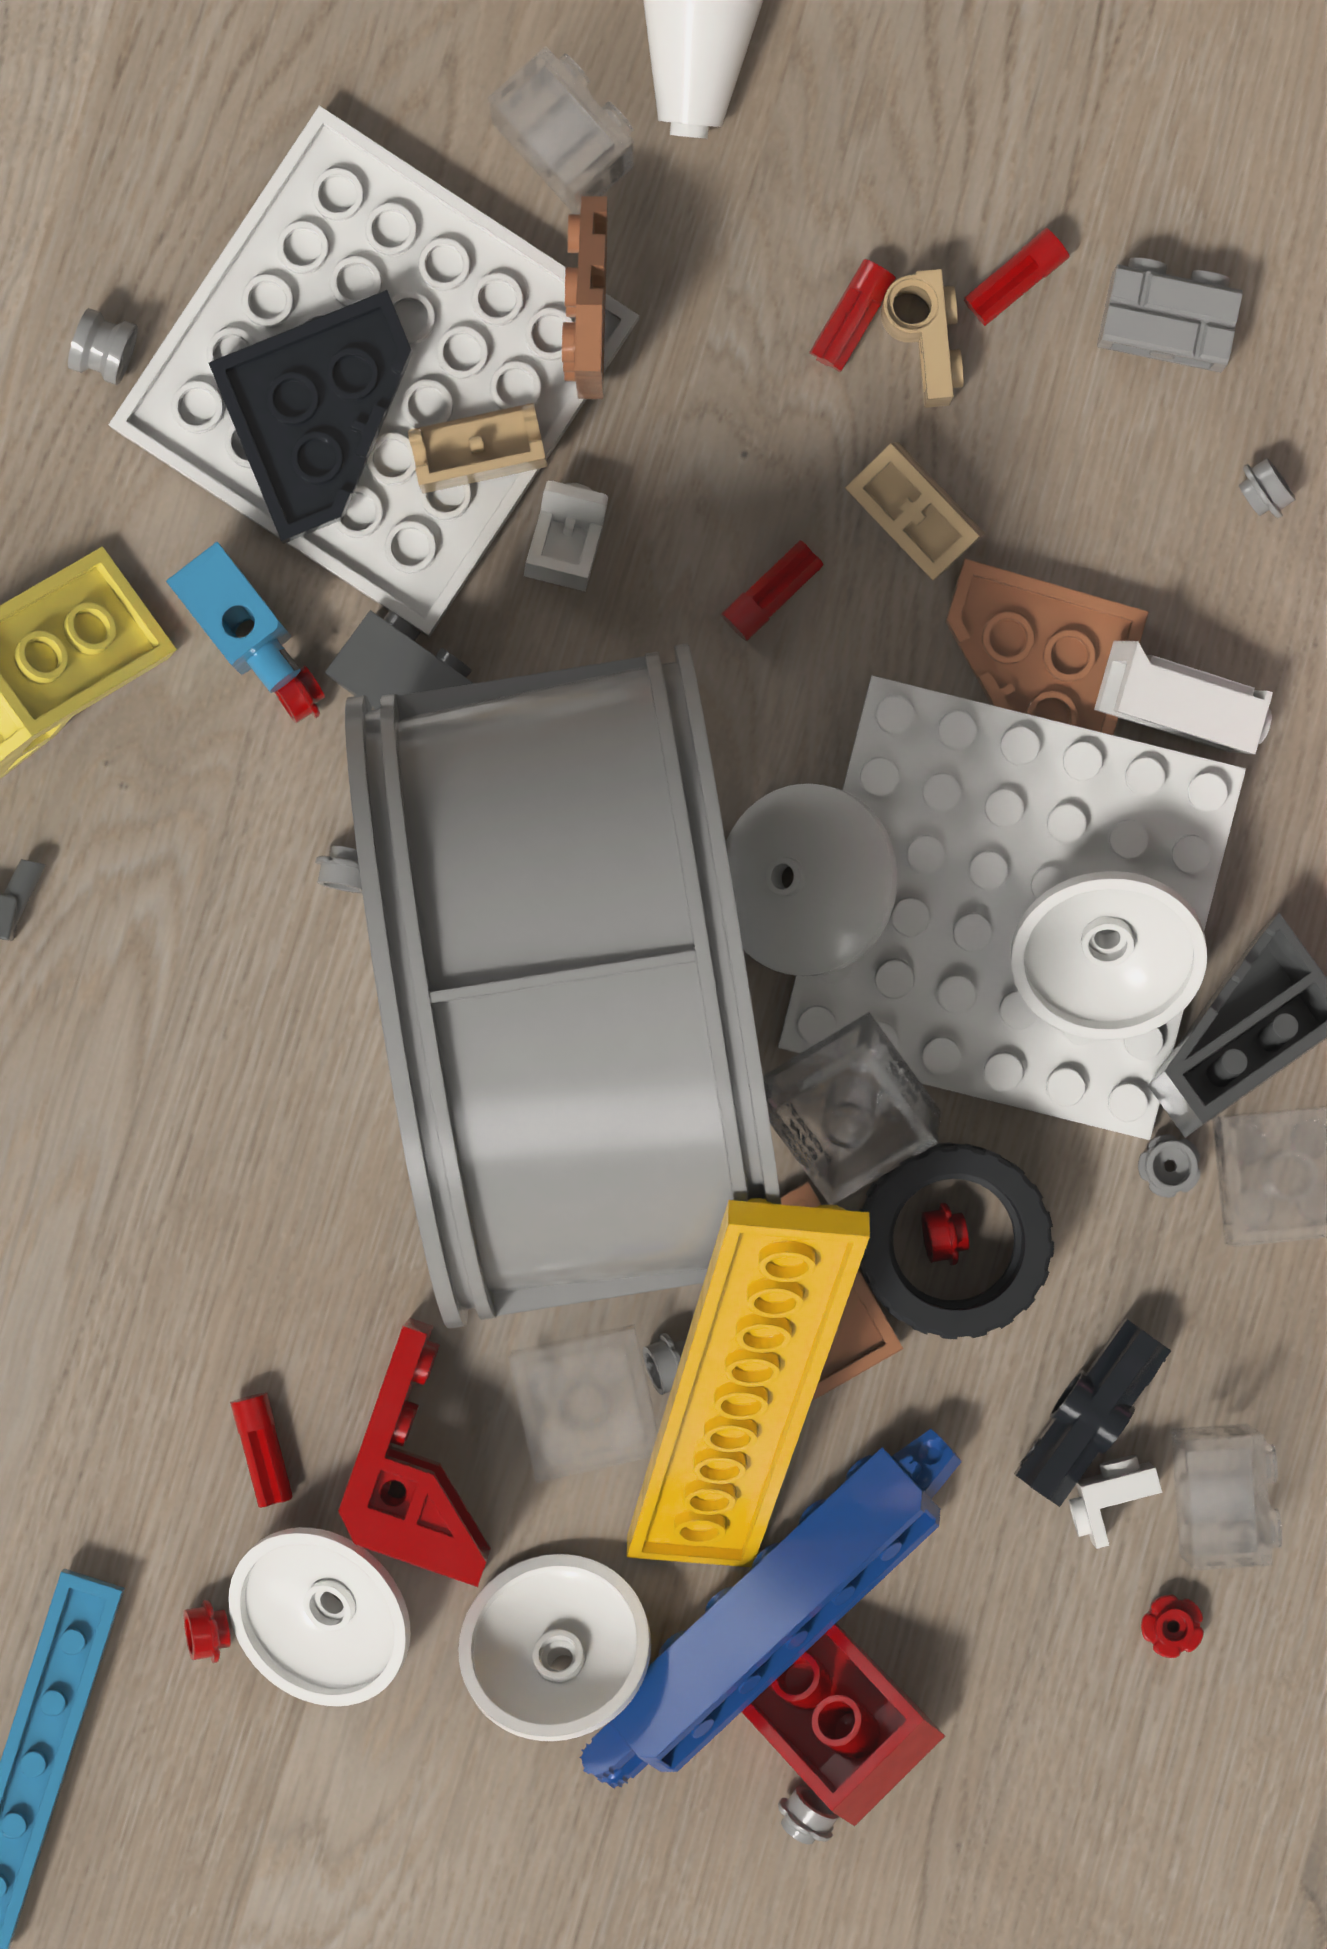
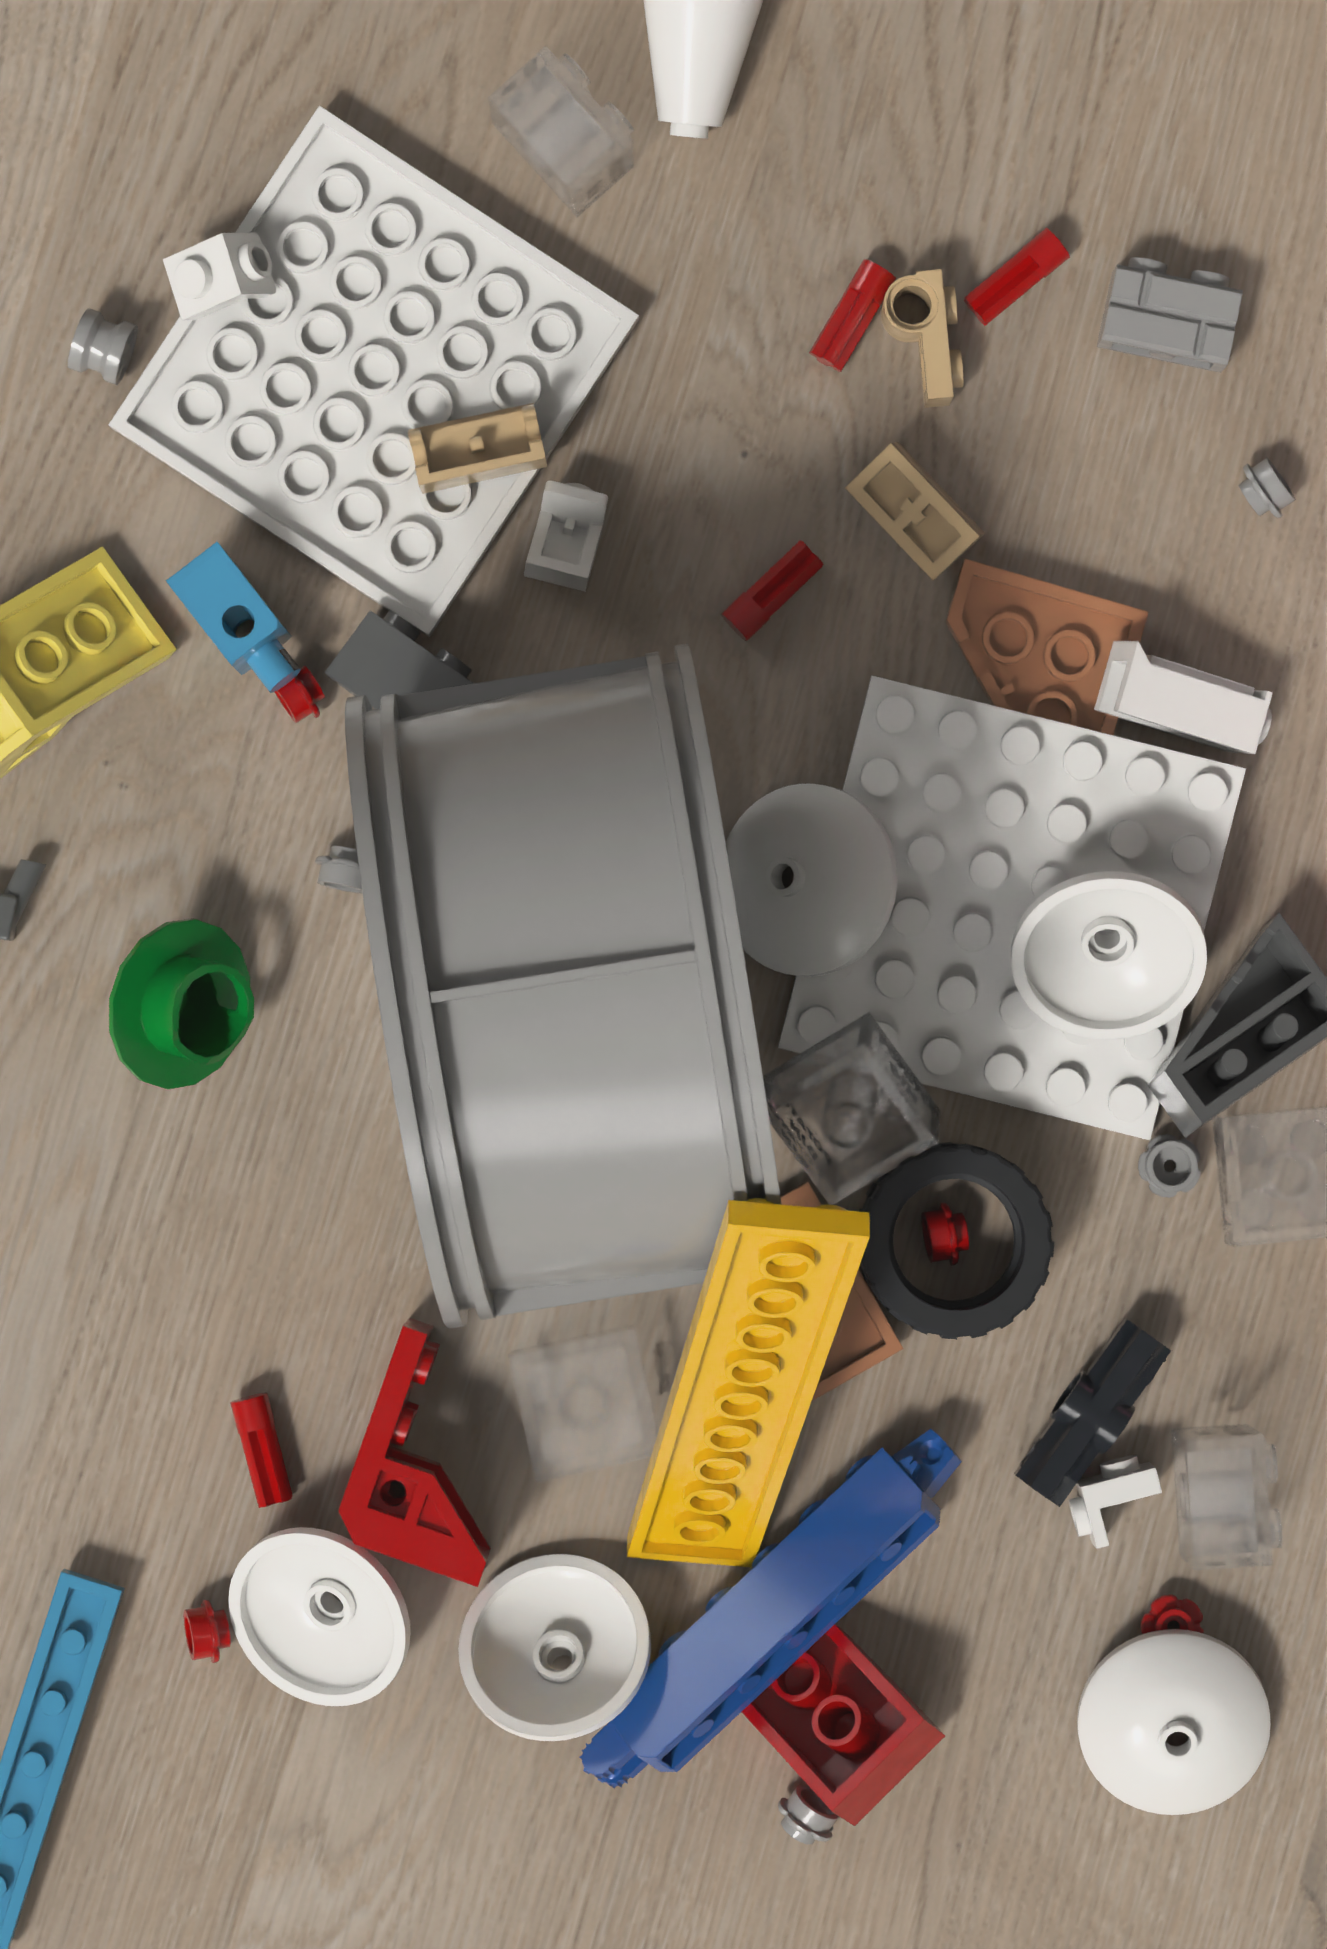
(180, 1003): none -> green helmet
(219, 274): none -> white bracket
(314, 408): black plate -> none
(586, 298): nougat plate -> none
(662, 1362): light grey plate -> none
(1164, 1687): none -> white dish

